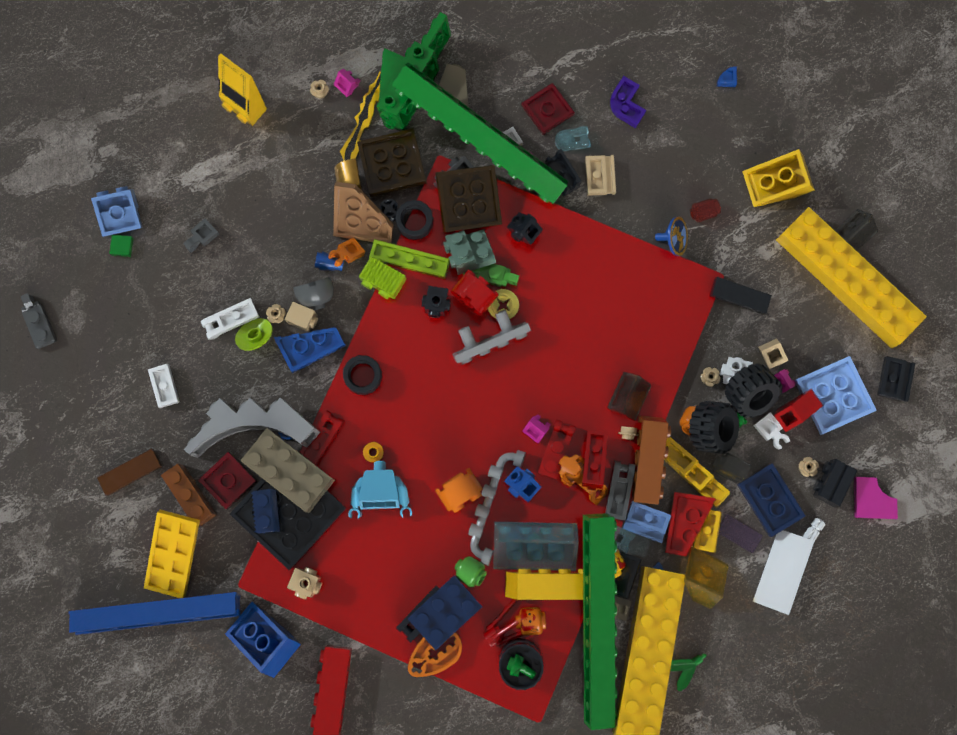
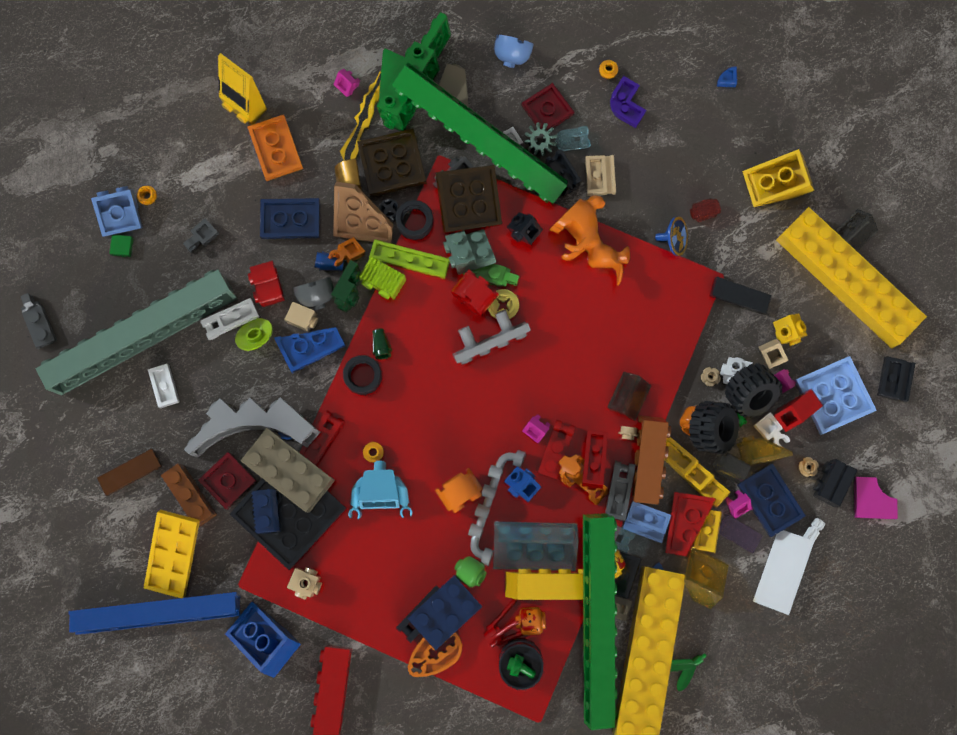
(136, 333): none -> sand green brick
(145, 190): none -> light orange plate
(266, 284): none -> red brick
(275, 147): none -> orange plate
(279, 317): tan plate -> none
(289, 218): none -> dark blue plate
(319, 93): tan plate -> none
(345, 292): none -> dark green plate
(381, 345): none -> dark green cone
(439, 295): black brick -> none
(512, 50): none -> medium blue cylinder
(538, 132): none -> sand green gear
(583, 226): none -> orange animal
(608, 74): none -> light orange plate
(740, 505): none -> dark pink tile
(761, 450): none -> clear yellow slope
(790, 329): none -> yellow brick

